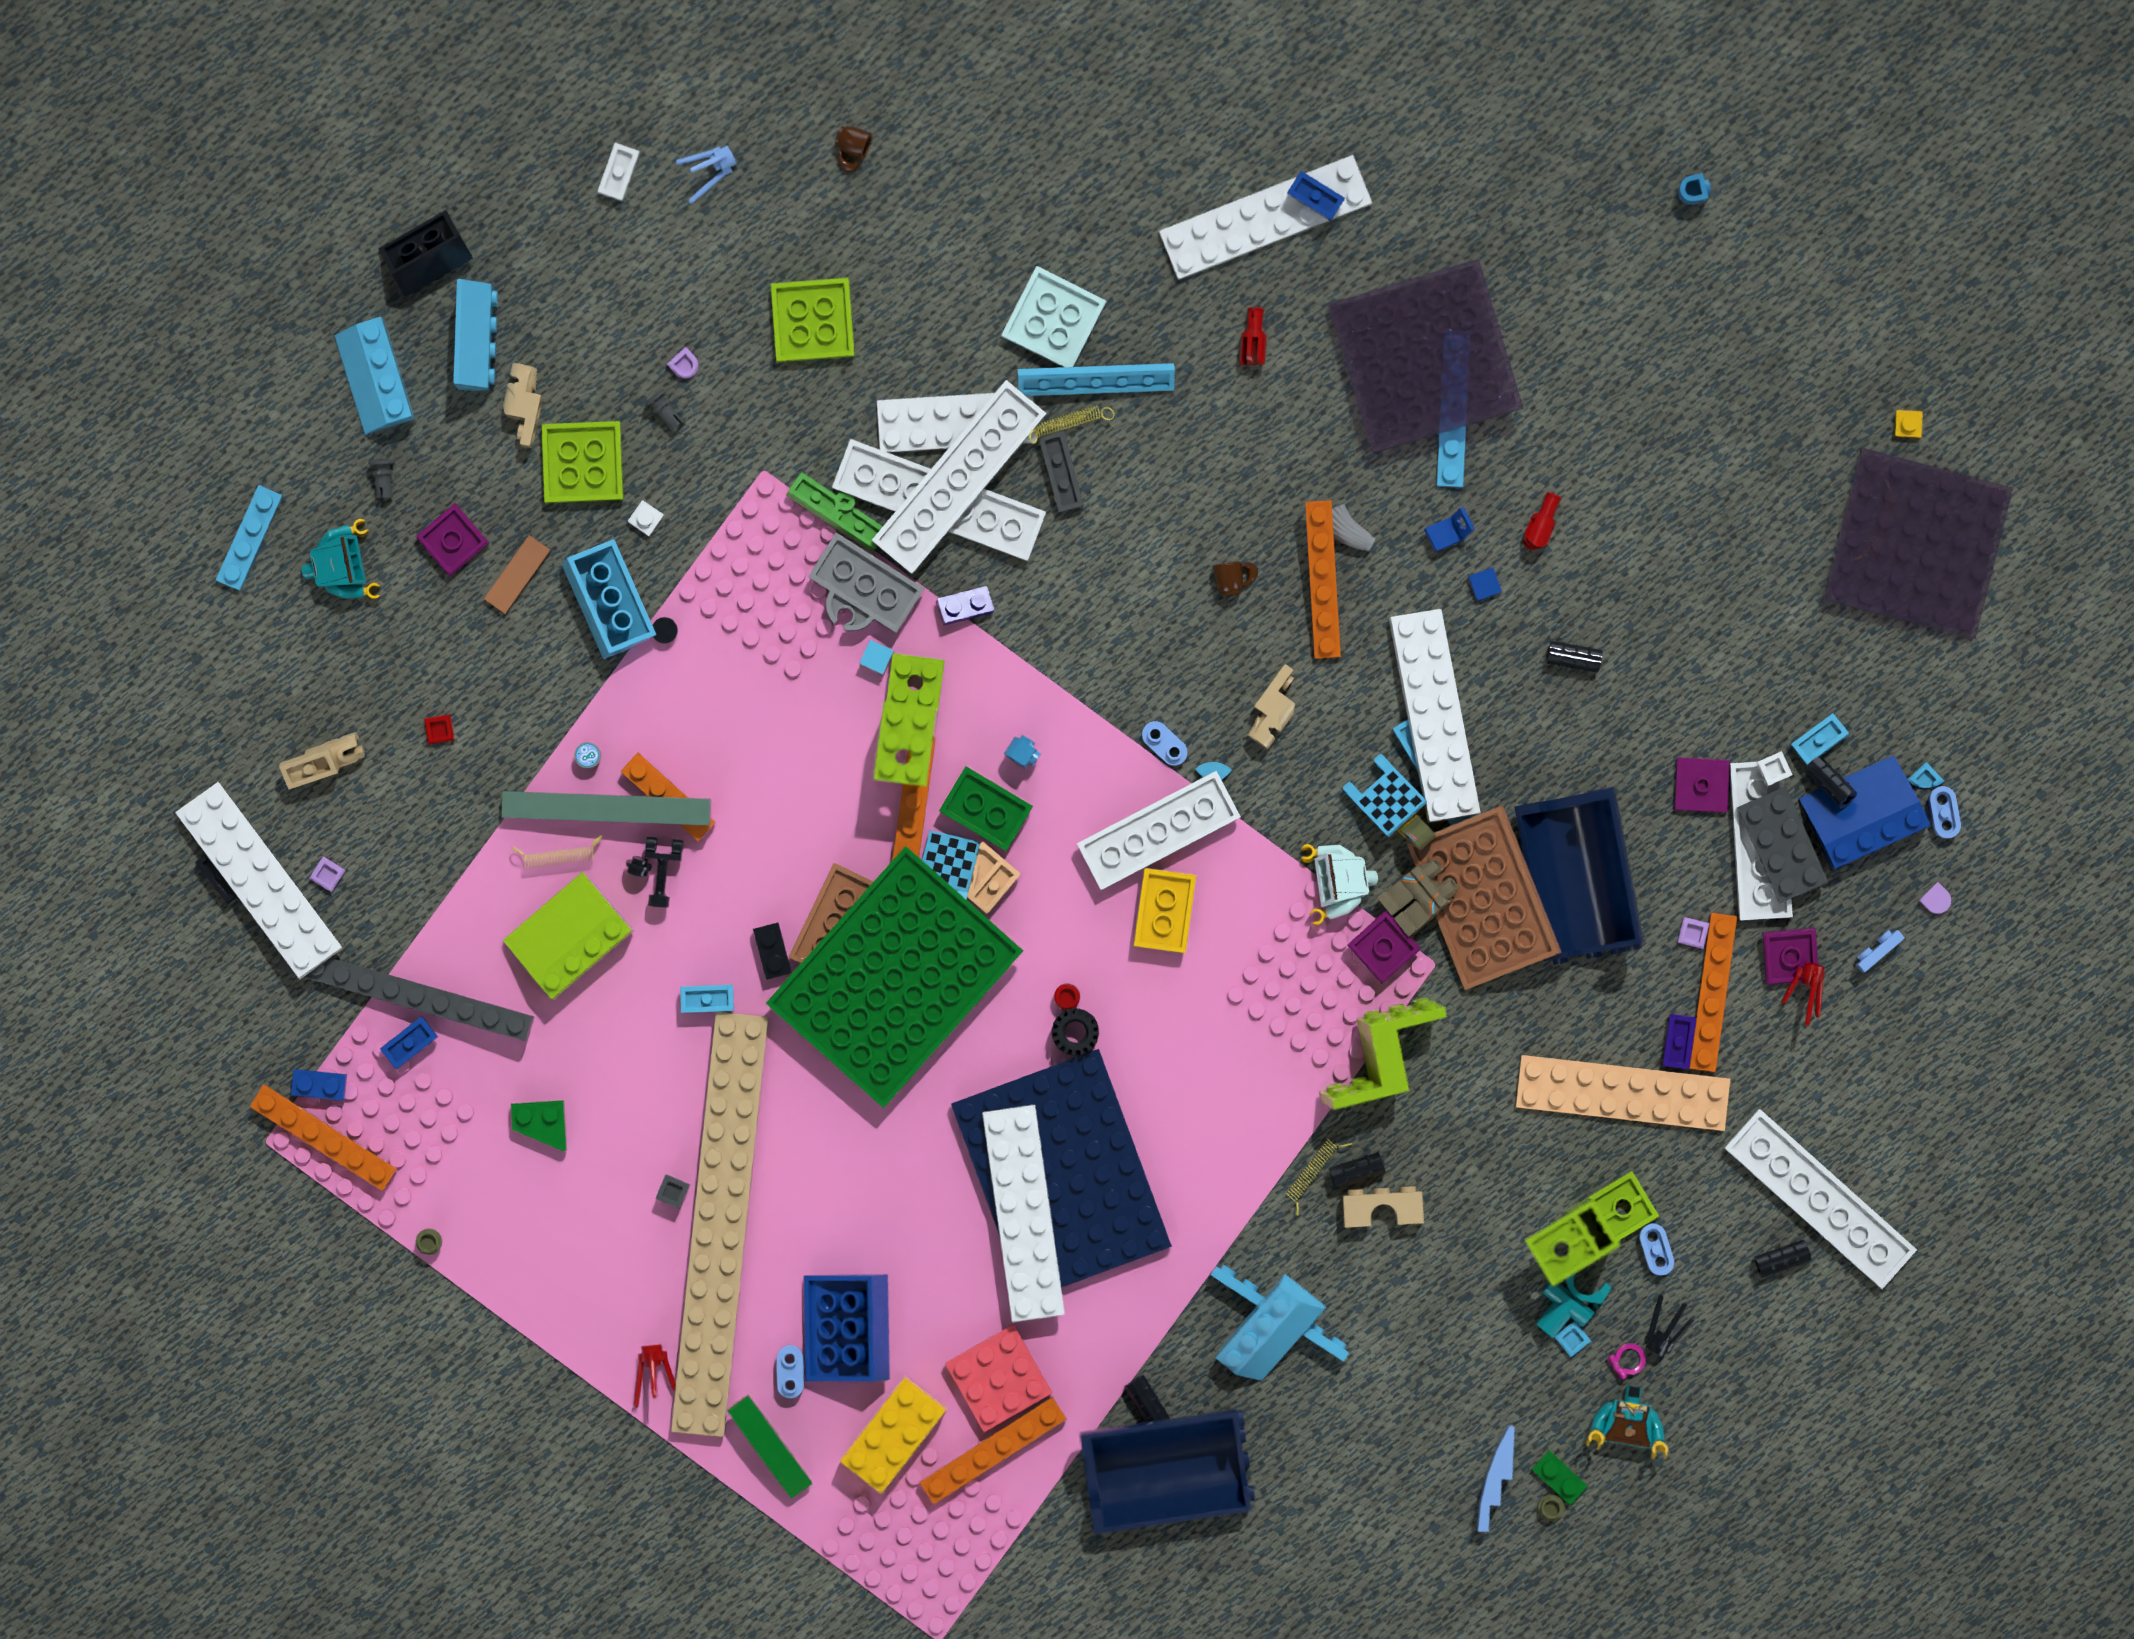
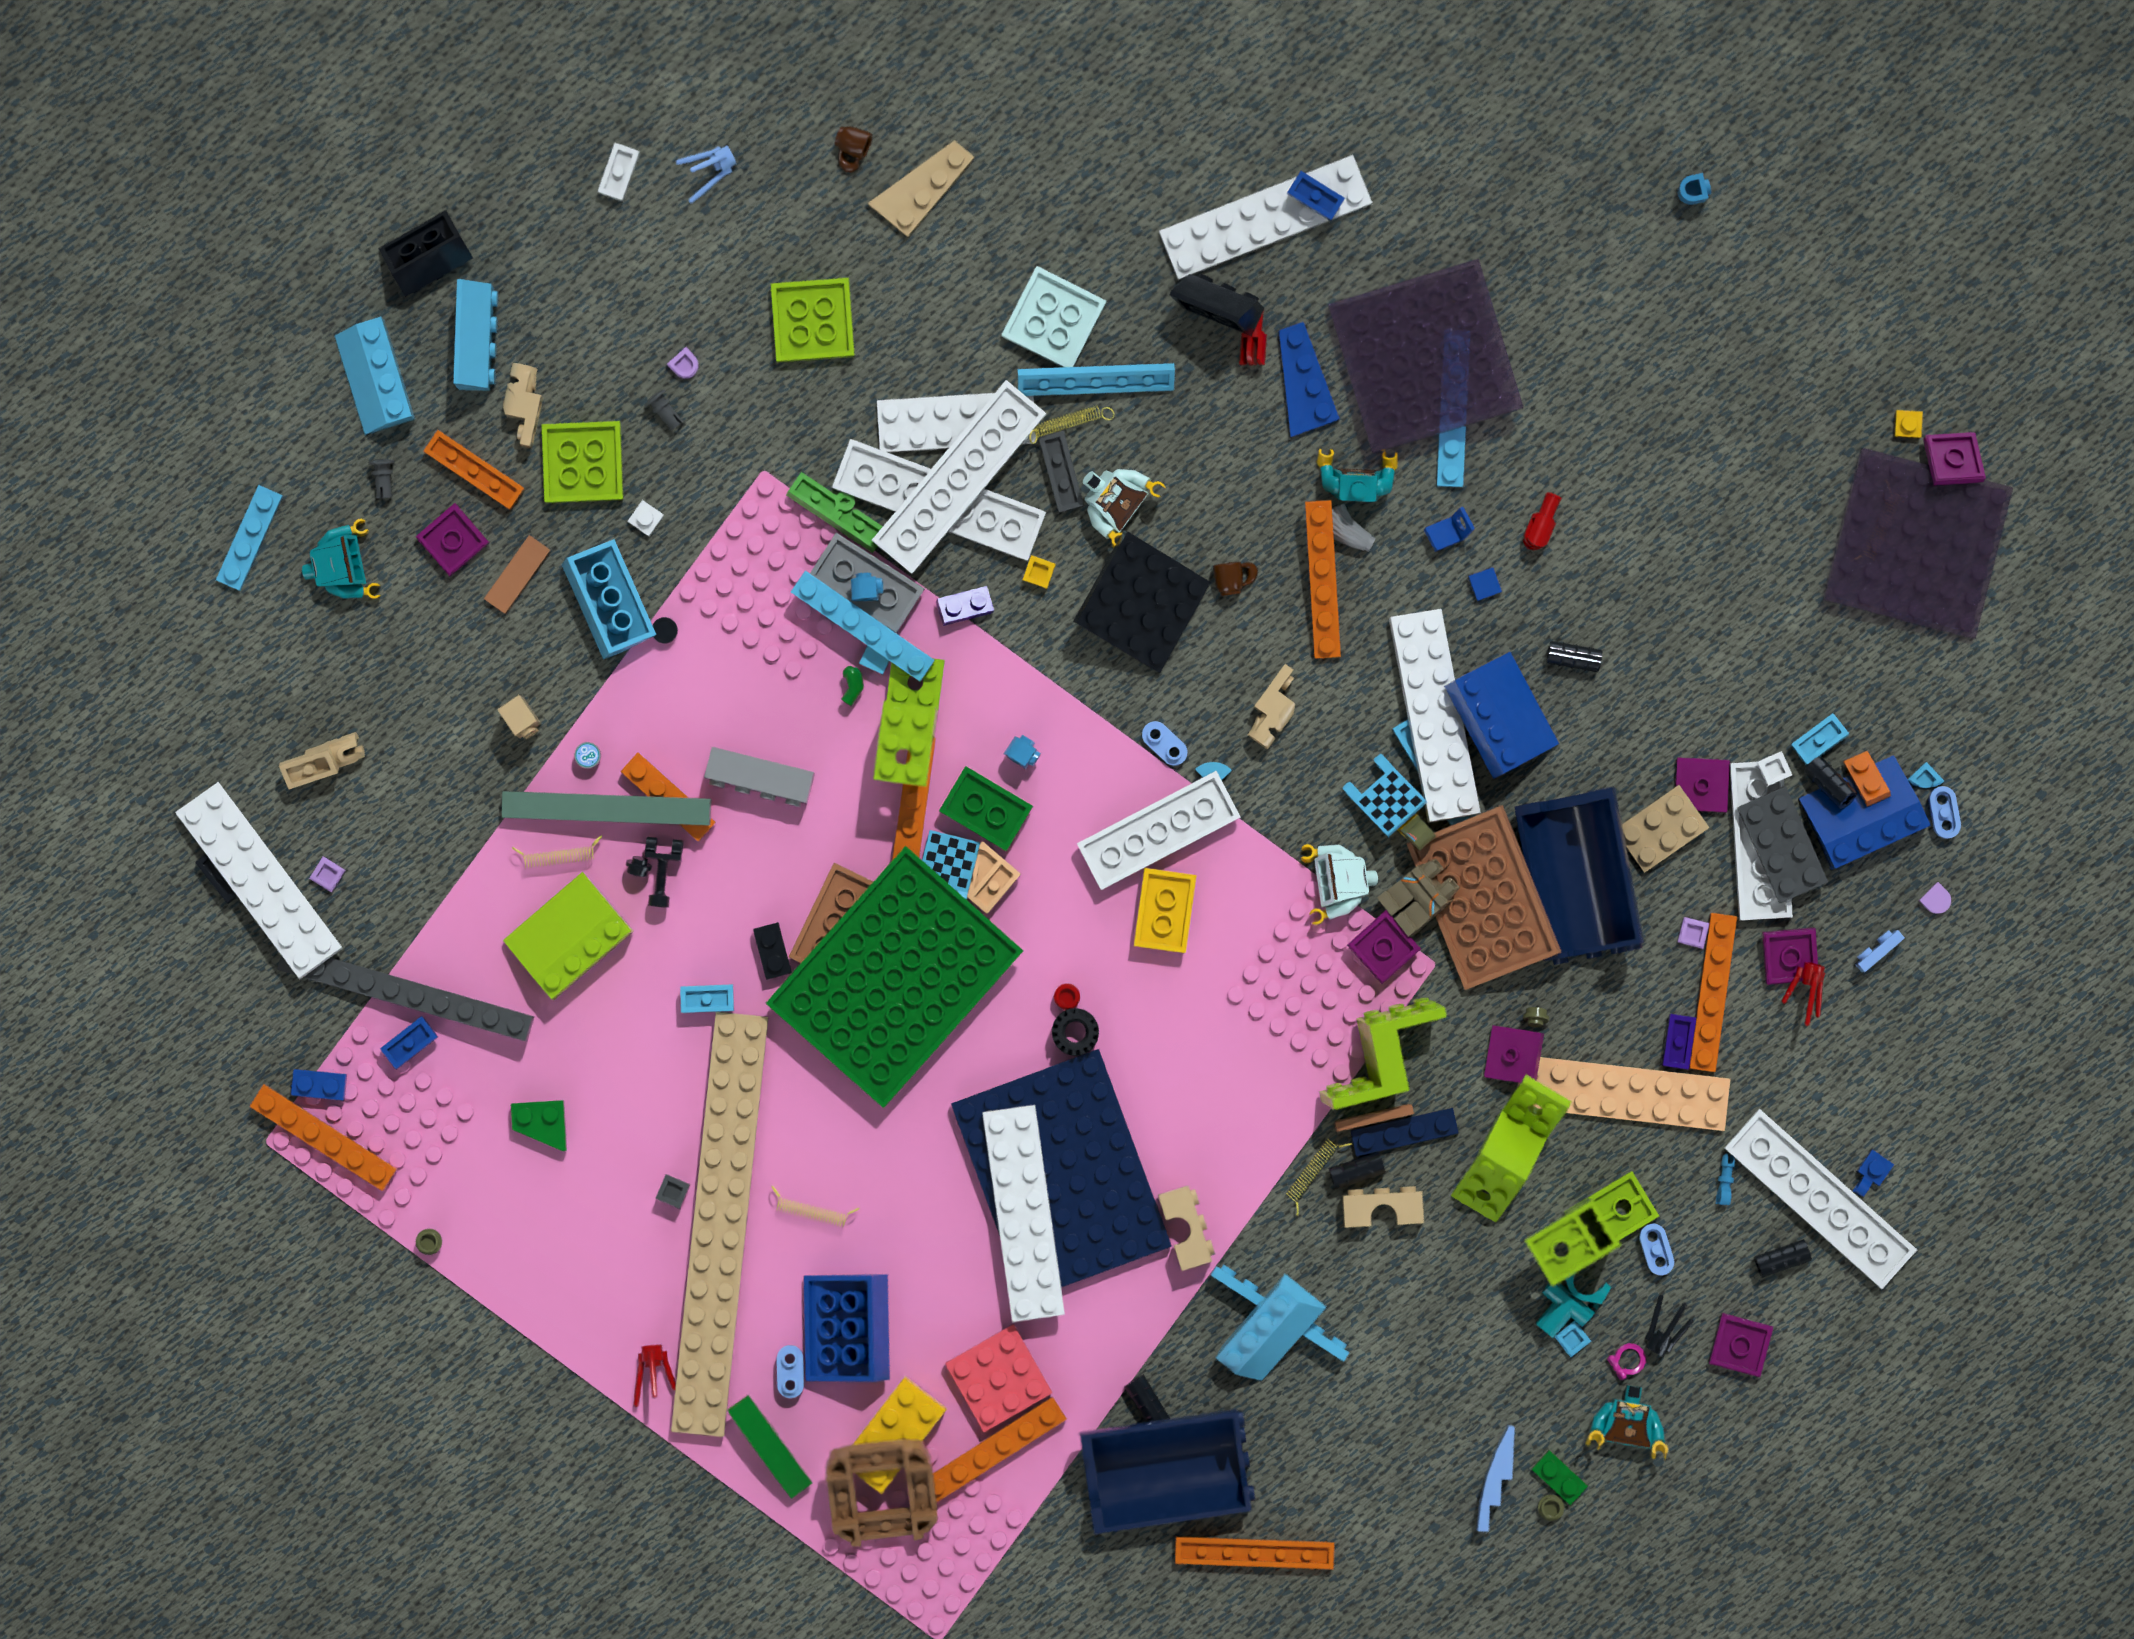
(439, 729): red tile -> none
(474, 469): none -> orange plate
(520, 717): none -> tan brick
(759, 775): none -> light grey brick
(778, 1195): none -> piece
(855, 684): none -> green arm
(862, 626): none -> medium azure plate
(866, 587): none -> dark azure plate
(881, 1523): none -> medium nougat plate
(918, 192): none -> tan wing
(1039, 572): none -> yellow plate
(1115, 499): none -> torso
(1141, 601): none -> black plate
(1195, 1249): none -> tan arch
(1218, 303): none -> black slope
(1254, 1552): none -> orange plate
(1305, 386): none -> blue wing
(1357, 483): none -> teal torso
(1373, 1117): none -> nougat tile
(1404, 1132): none -> dark blue plate
(1501, 715): none -> blue slope
(1511, 1148): none -> lime bracket
(1513, 1054): none -> magenta plate
(1536, 1016): none -> olive plate
(1662, 828): none -> tan plate
(1724, 1190): none -> dark azure piece
(1741, 1345): none -> magenta plate
(1867, 778): none -> orange plate
(1873, 1170): none -> blue plate
(1954, 458): none -> magenta plate

